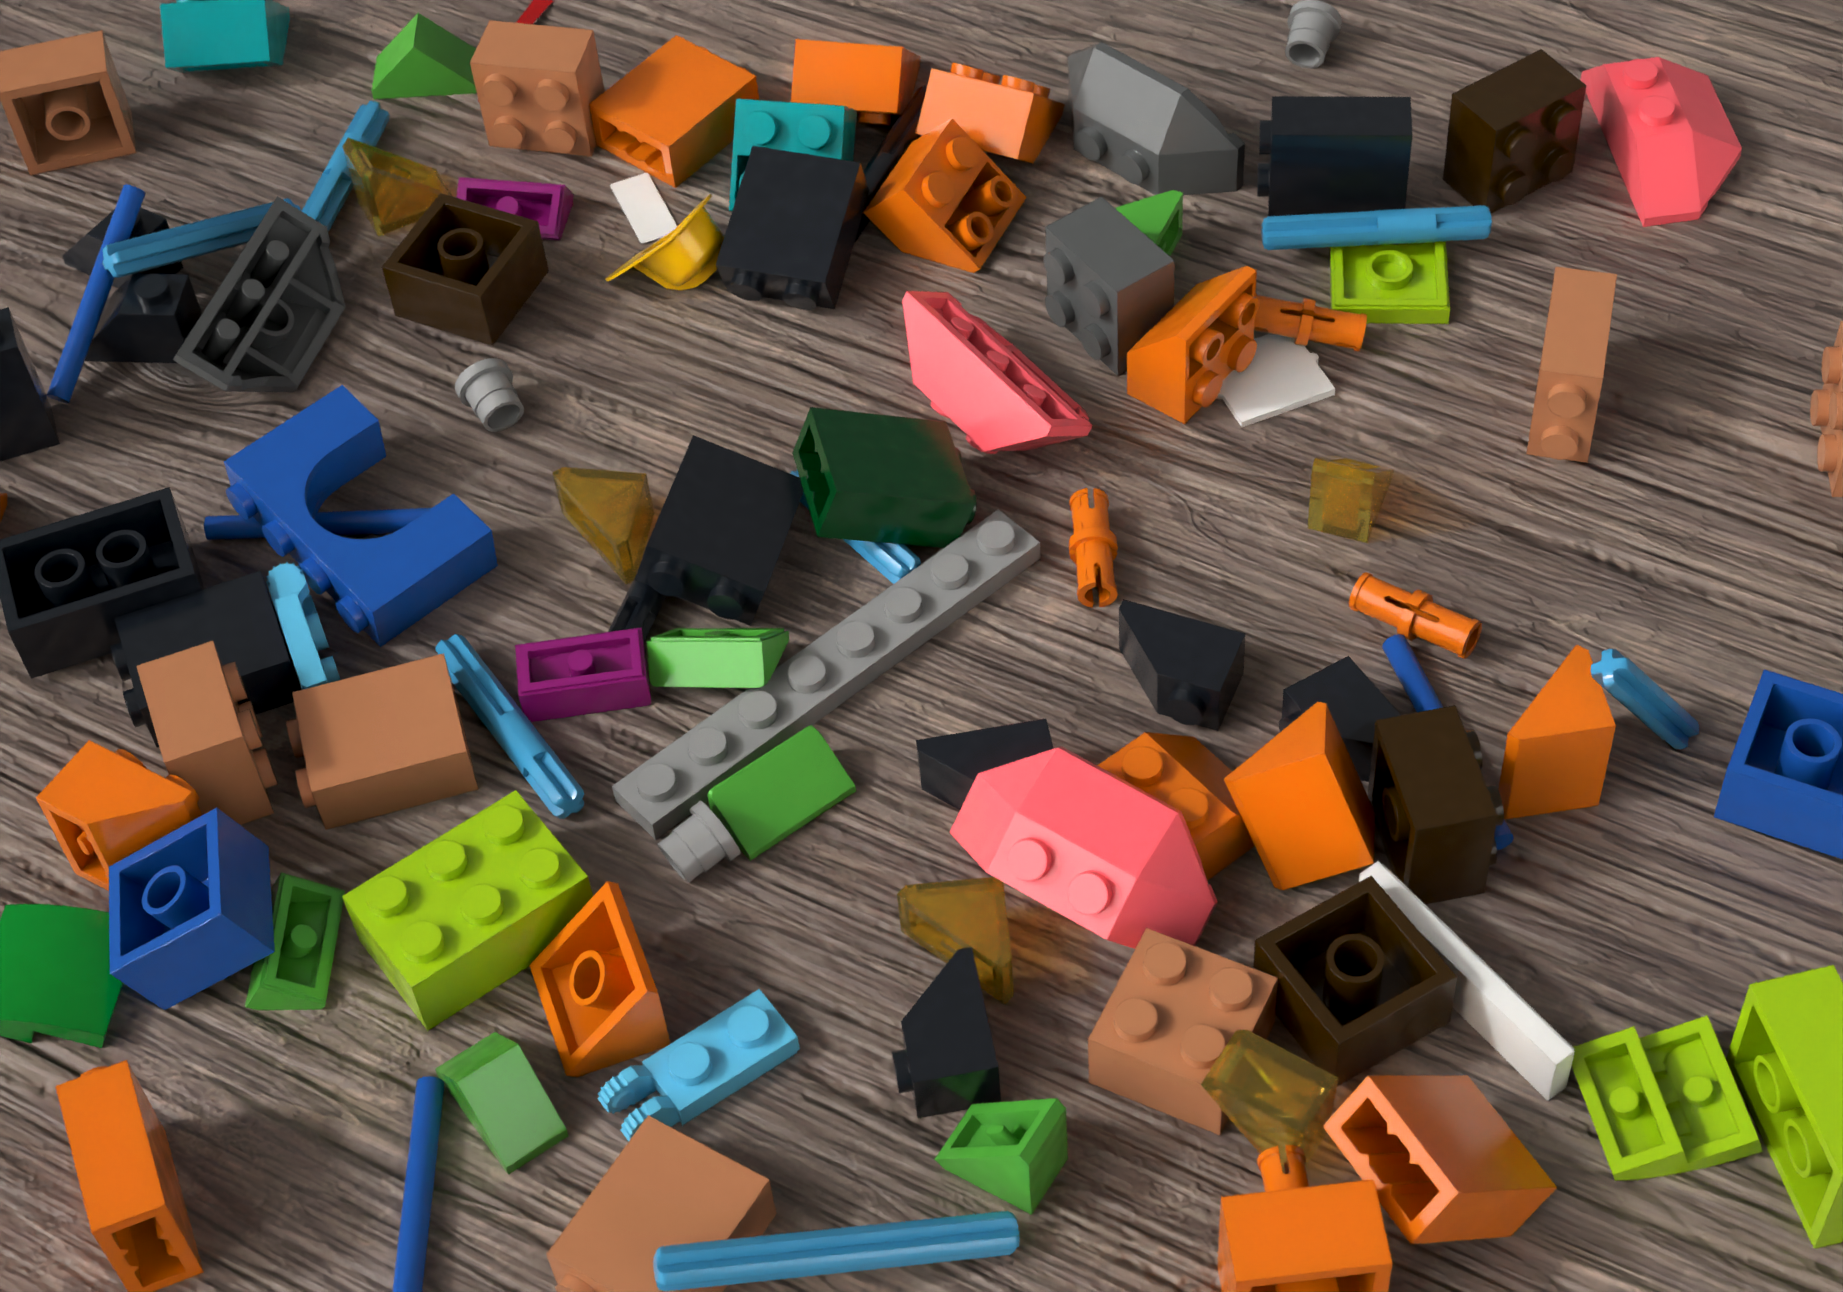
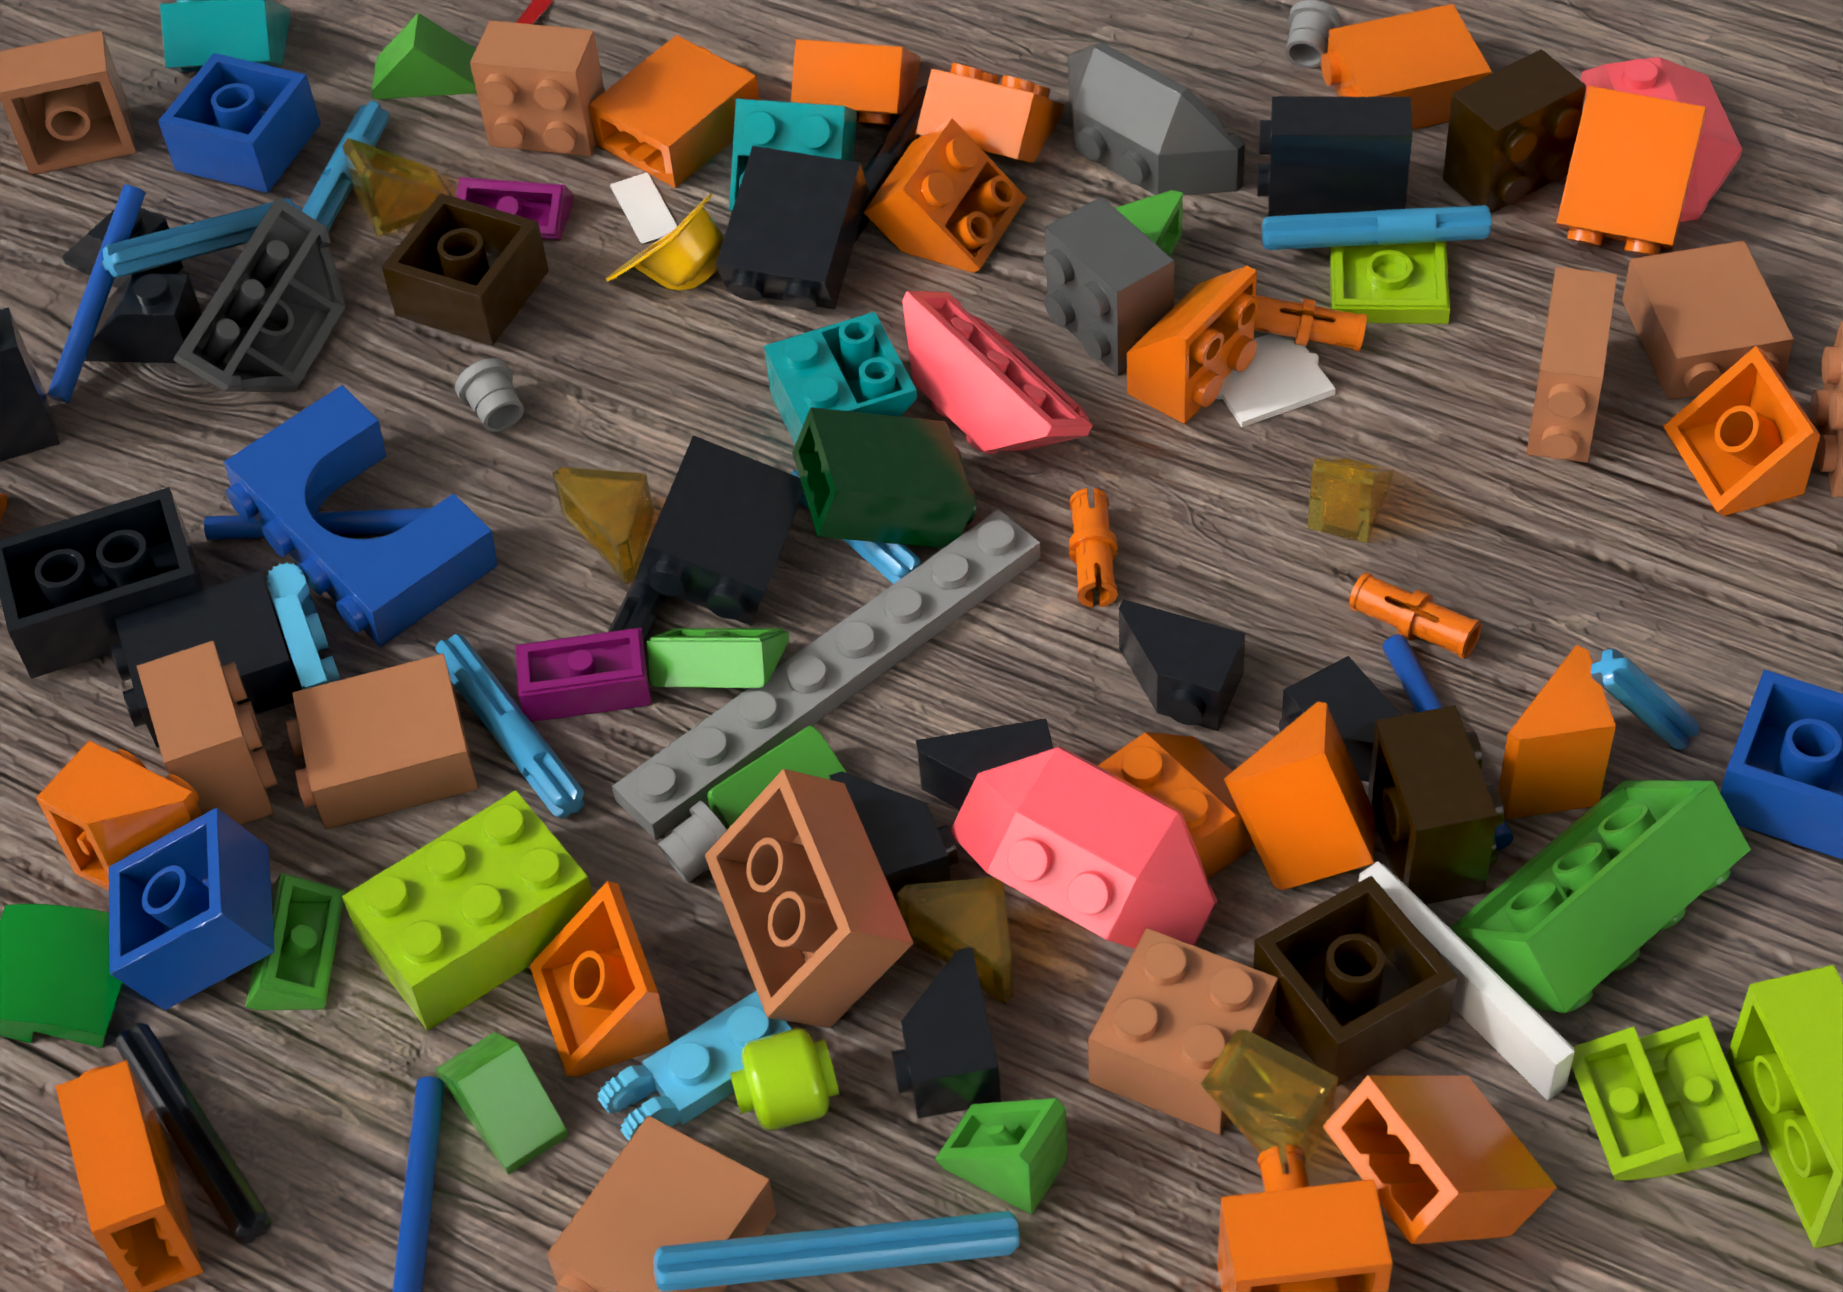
(193, 1134): none -> black axle
(240, 122): none -> blue brick
(785, 1079): none -> lime head
(807, 899): none -> nougat brick
(838, 369): none -> teal slope
(901, 834): none -> black slope
(1406, 56): none -> orange brick
(1604, 889): none -> bright green slope
(1630, 170): none -> orange brick
(1703, 314): none -> nougat brick
(1746, 437): none -> orange slope

